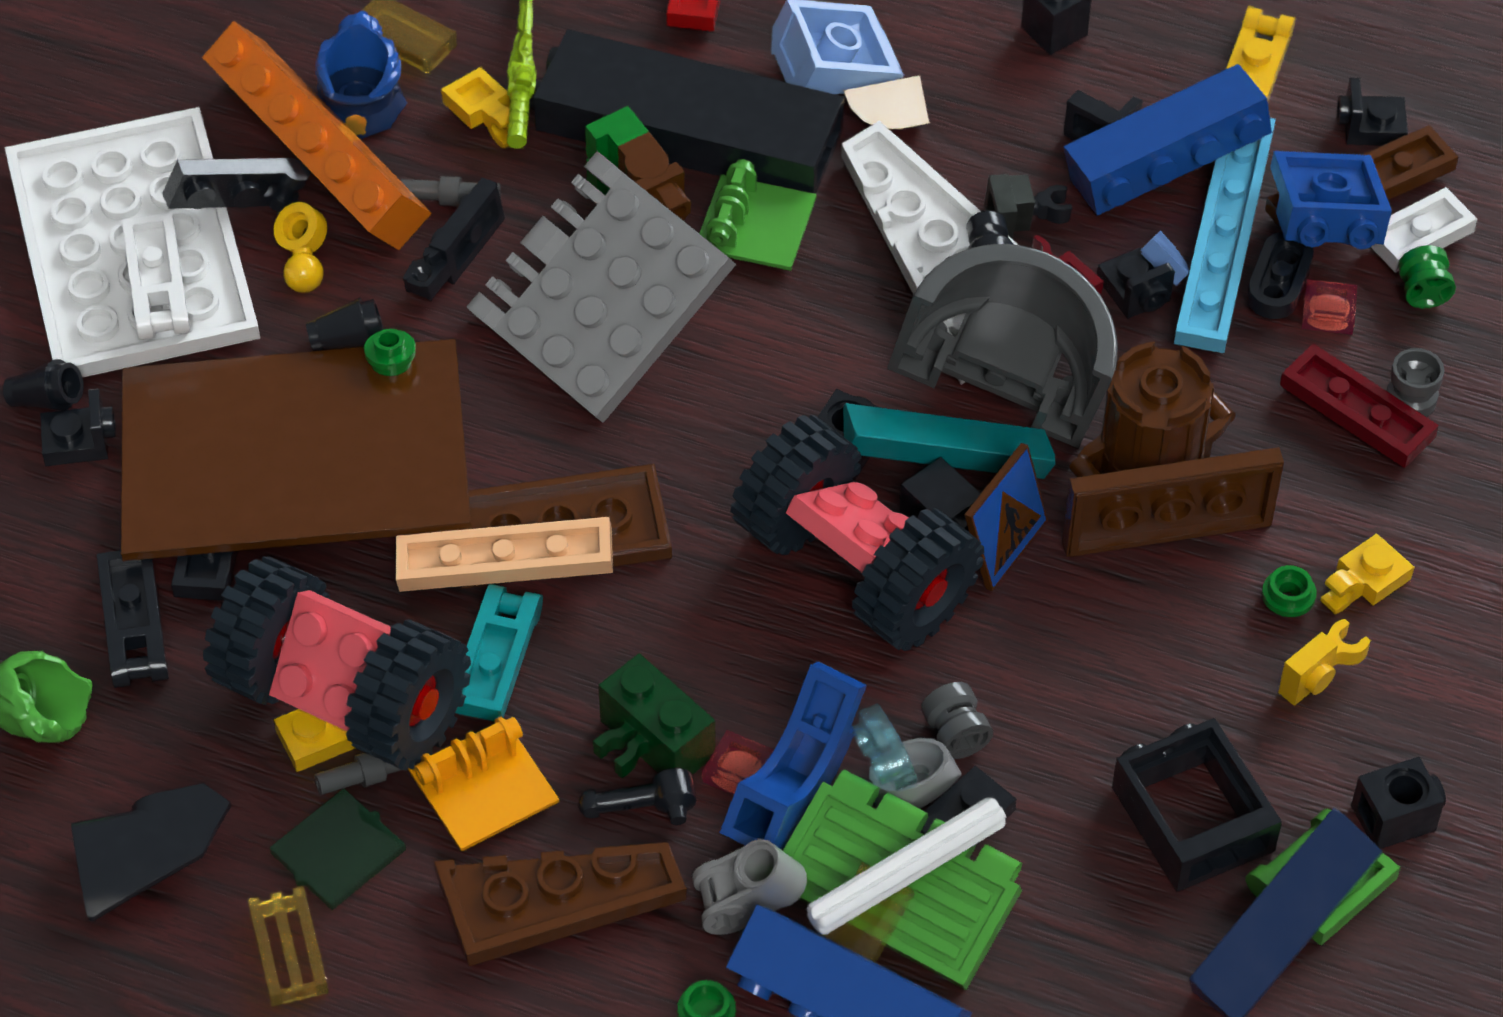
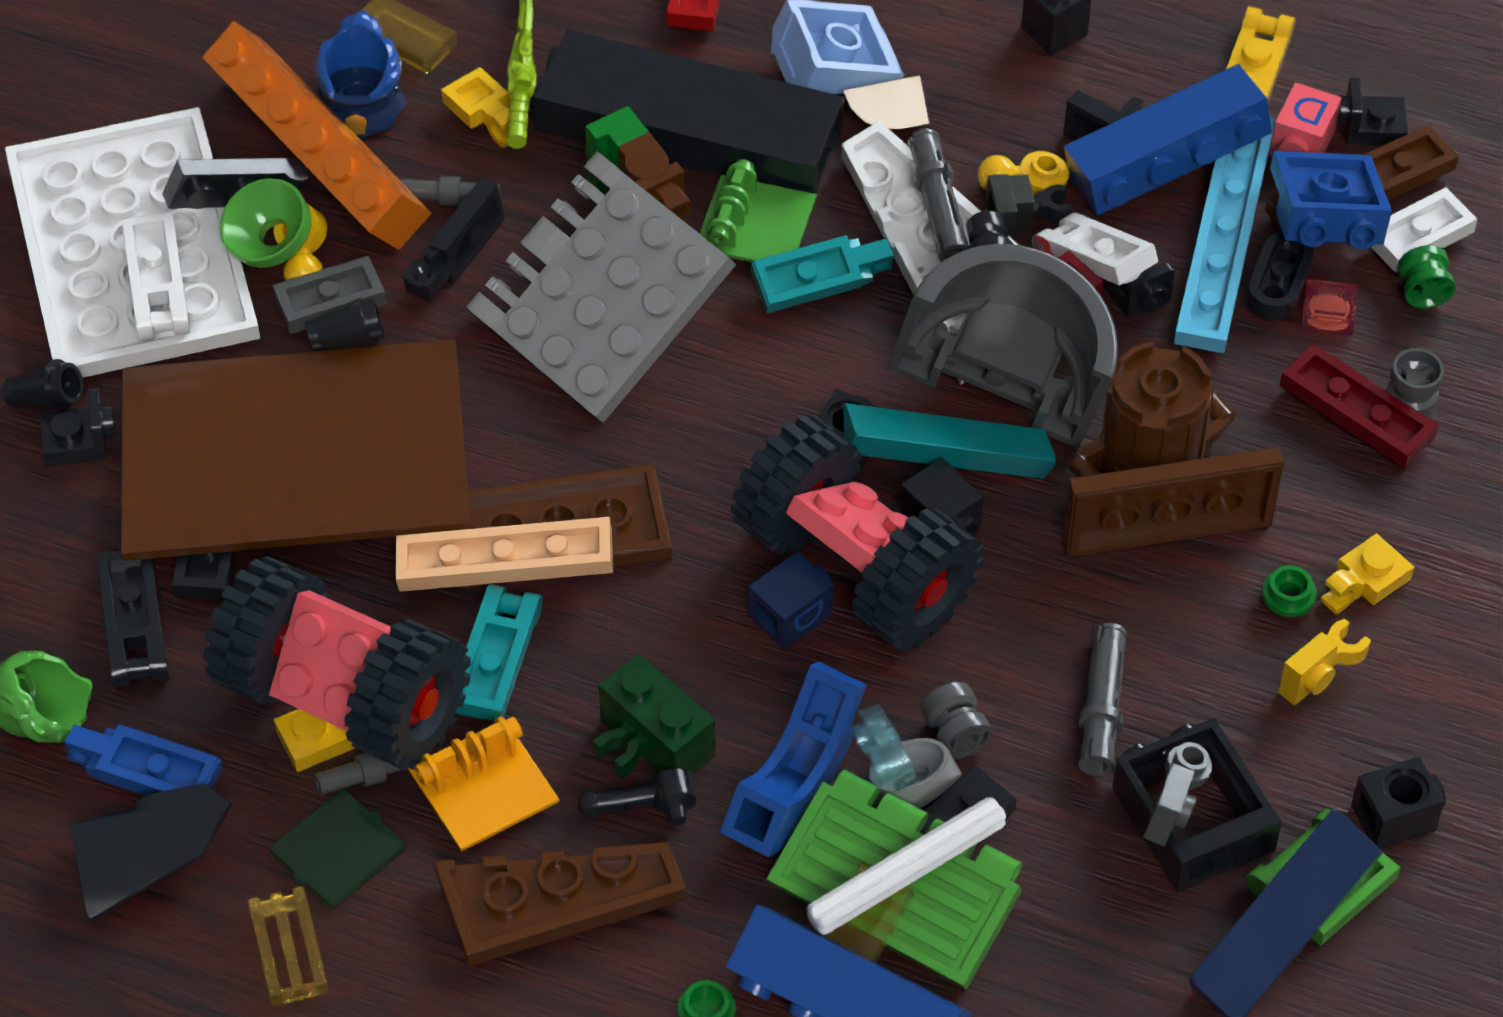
(140, 760): none -> blue hinge
(254, 212): none -> bright green piece
(326, 290): none -> dark grey plate
(390, 351): green plate -> none
(734, 761): clear red tile -> none
(743, 879): light grey piece -> none
(791, 600): none -> dark blue brick
(818, 271): none -> teal hinge
(935, 181): none -> dark grey pin
(1007, 515): piece -> none
(1041, 166): none -> yellow plate
(1101, 248): none -> white plate
(1101, 713): none -> dark grey pin
(1162, 251): medium blue tile -> none
(1186, 769): none -> dark grey plate
(1306, 121): none -> coral brick

